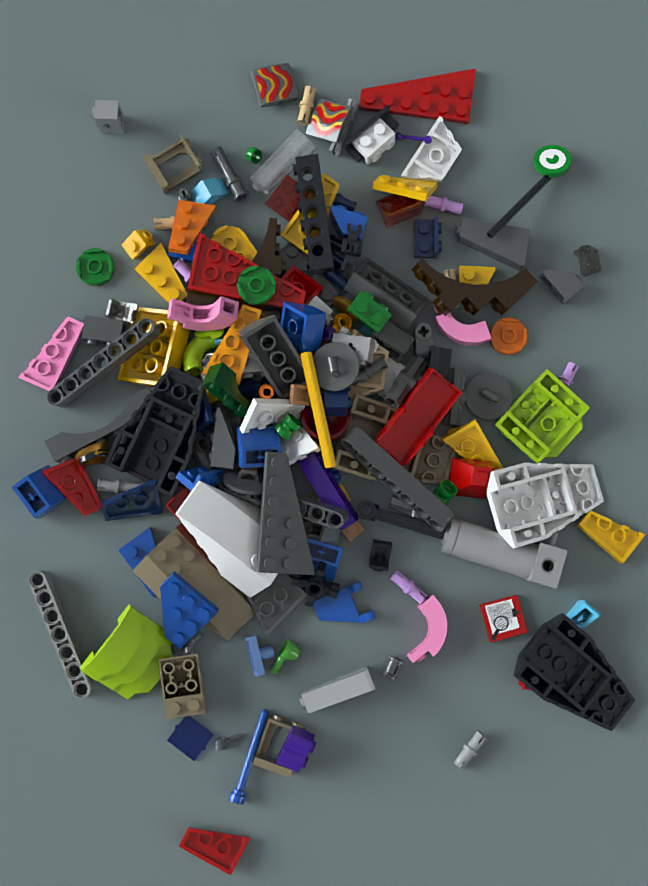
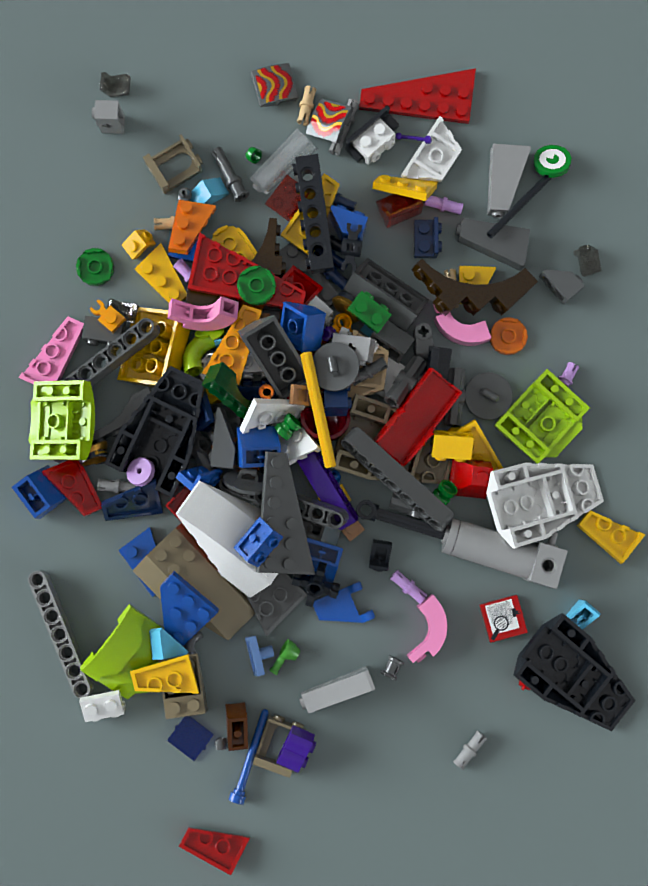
(62, 420): none -> lime slope
(102, 706): none -> white bracket
(108, 317): none -> light orange plate
(115, 85): none -> clear smoke bracket
(134, 468): none -> lavender piece
(164, 645): none -> medium azure slope
(167, 676): none -> yellow wing
(236, 726): none -> reddish brown slope
(258, 542): none -> blue bracket
(452, 445): none -> yellow brick
(504, 176): none -> light grey slope

